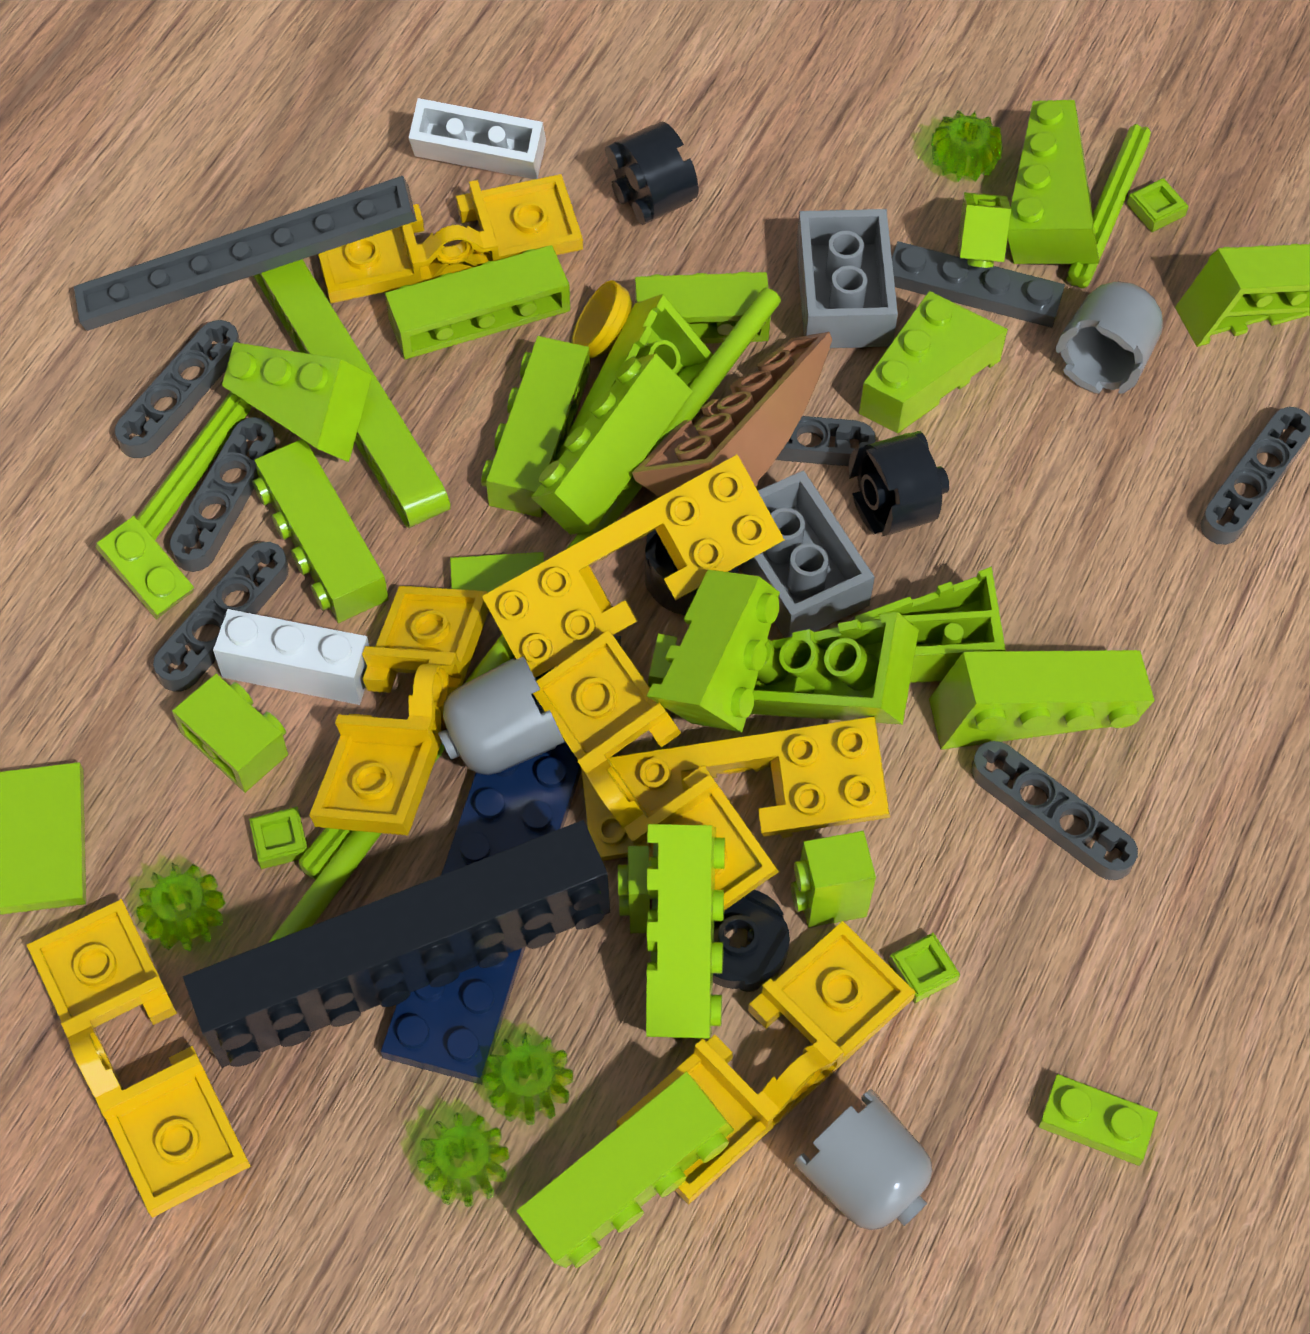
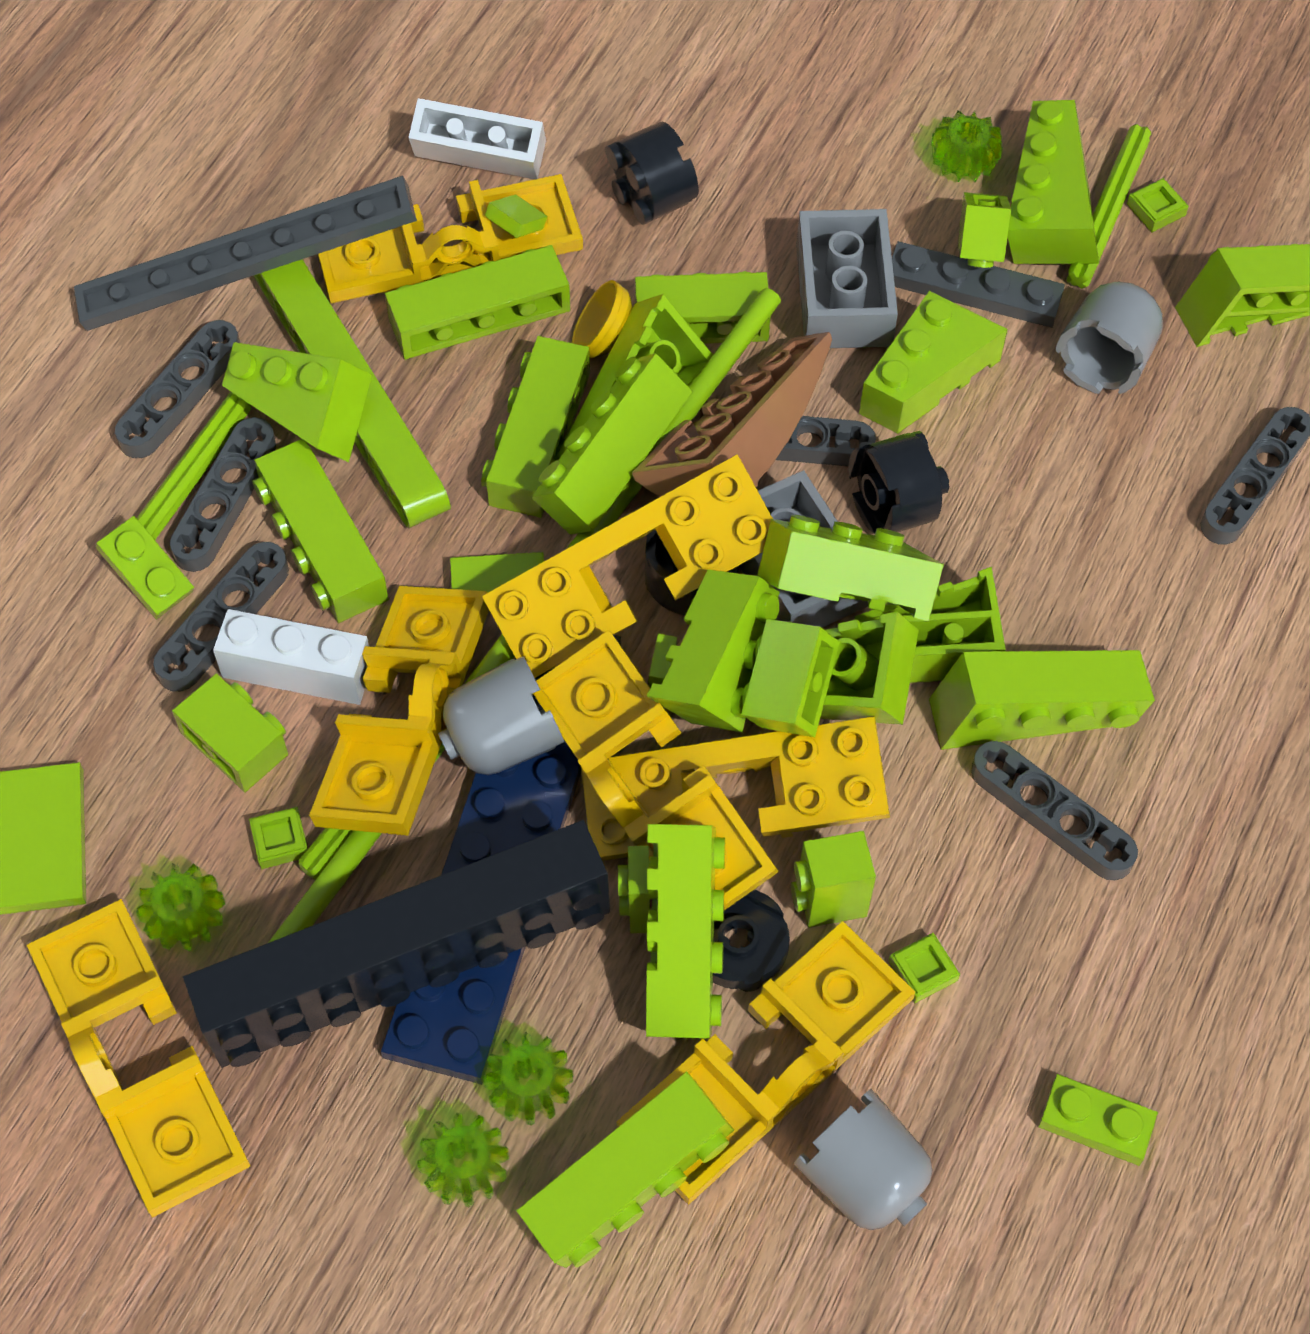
(515, 216): none -> lime tile
(790, 677): none -> lime brick
(849, 565): none -> lime wedge

